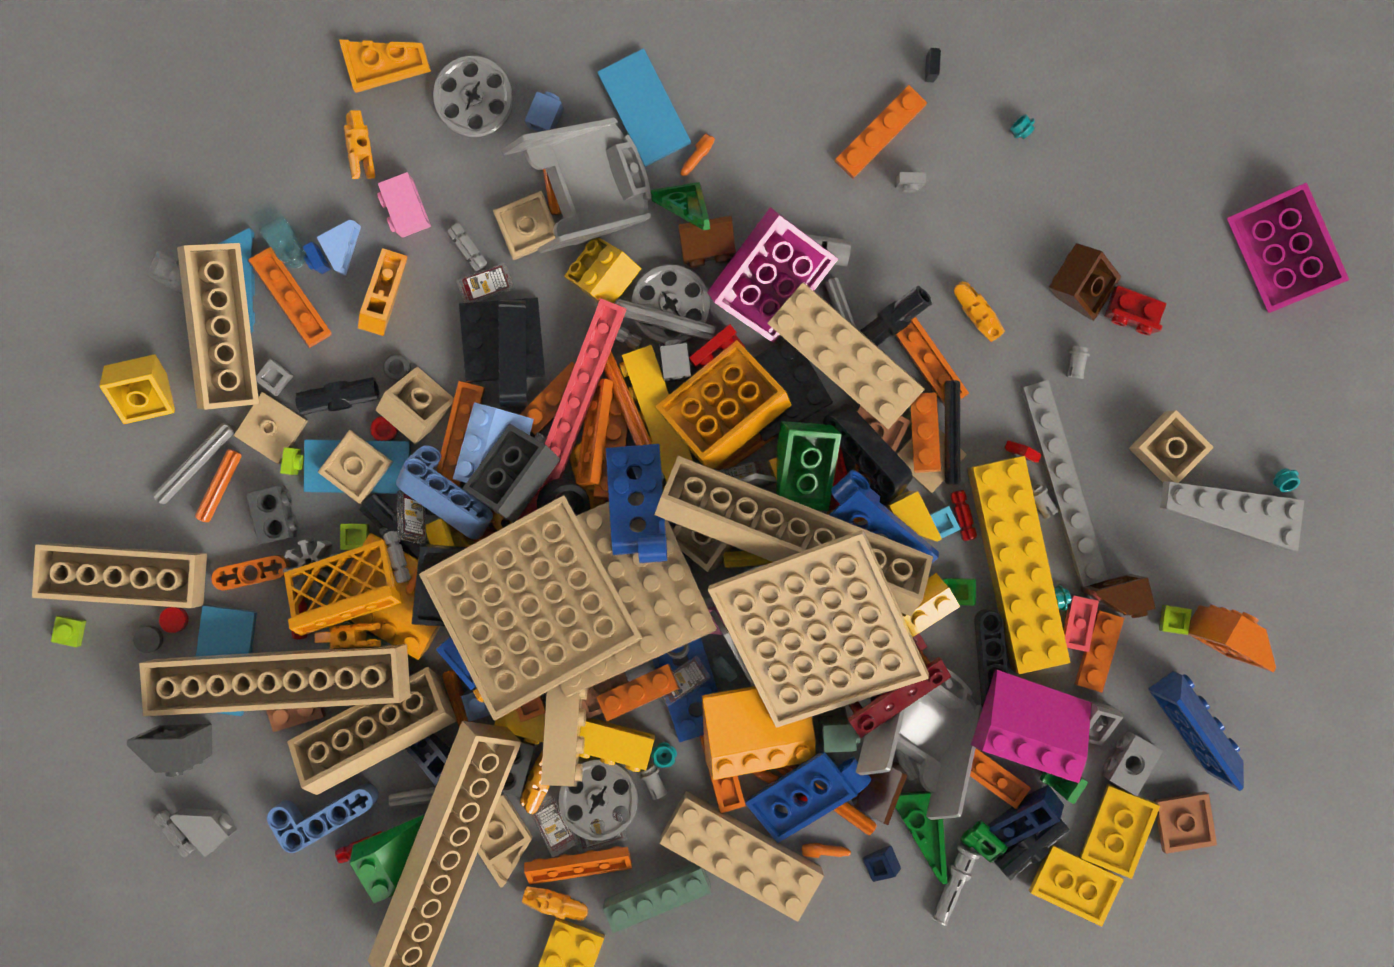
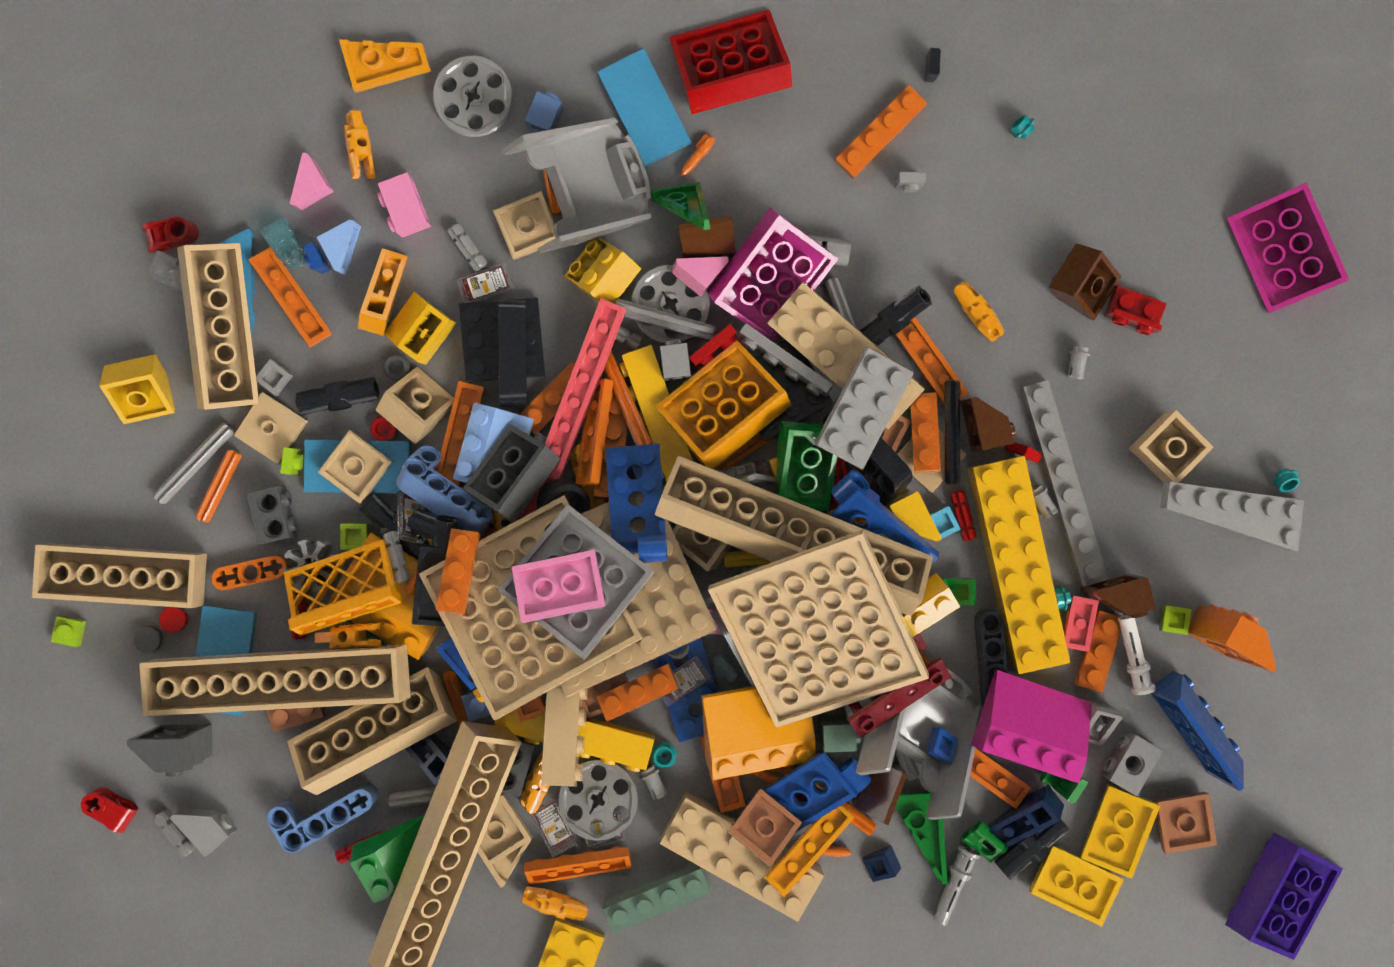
(111, 810): none -> red piece
(164, 234): none -> red piece
(309, 184): none -> bright pink slope
(419, 328): none -> yellow slope
(433, 526): none -> black piece
(458, 571): none -> orange plate
(558, 586): none -> bright pink plate
(620, 576): none -> light grey plate
(699, 272): none -> bright pink slope
(731, 61): none -> red slope
(764, 827): none -> nougat plate
(776, 355): none -> light grey plate
(807, 850): none -> light orange tile
(863, 408): none -> light grey plate
(942, 745): none -> blue plate
(986, 425): none -> reddish brown slope
(1139, 667): none -> white pin
(1283, 896): none -> dark purple slope

